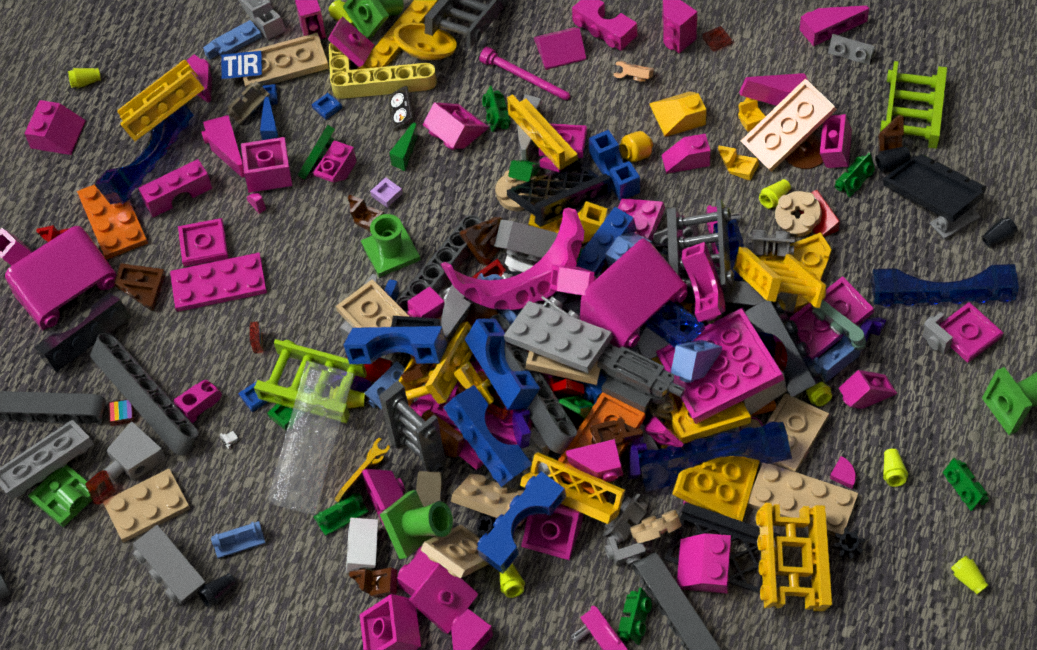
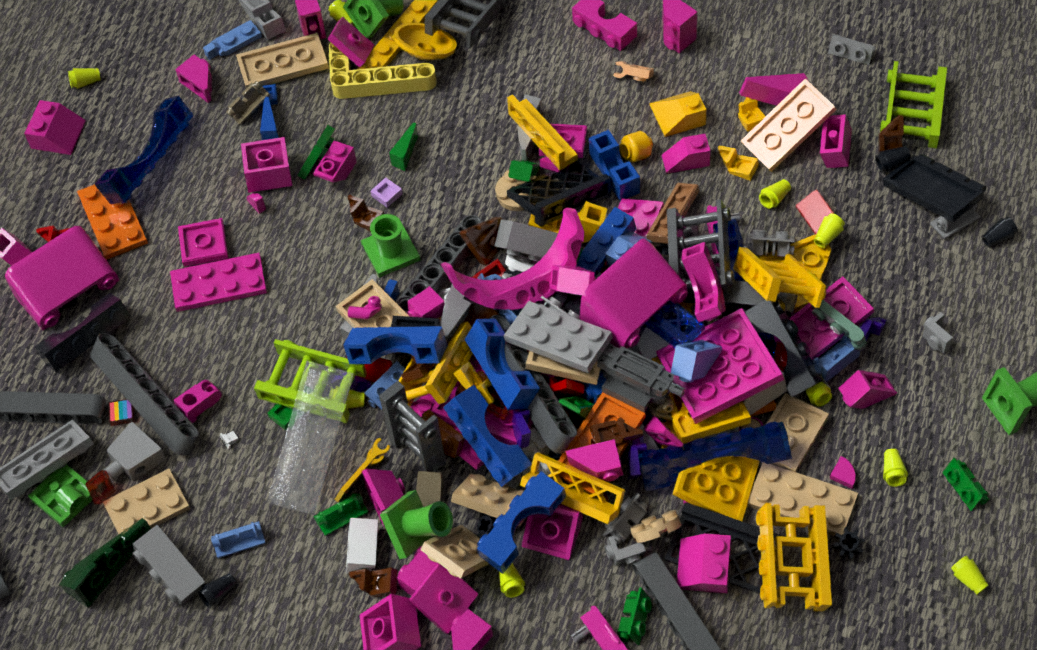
(99, 568): none -> dark green wedge
(140, 283): reddish brown wing -> none
(160, 100): yellow fence -> none
(160, 192): dark pink arch -> none
(222, 142): dark pink slope -> none
(241, 64): blue sticker -> none
(250, 398): blue tile -> none
(256, 337): clear red tile -> none
(326, 106): blue tile -> none
(373, 307): none -> dark pink arm
(400, 109): slope -> none
(453, 125): dark pink slope -> none
(489, 56): dark pink piece -> none
(495, 109): green hinge -> none
(560, 47): dark pink slope -> none
(681, 199): none -> medium nougat tile
(716, 38): clear red tile -> none
(794, 201): tan plate -> none
(806, 154): reddish brown piece -> none
(823, 22): dark pink slope -> none
(830, 228): none -> neon yellow cone
(858, 173): green hinge -> none
(897, 287): clear blue arch -> none
(970, 332): dark pink plate -> none

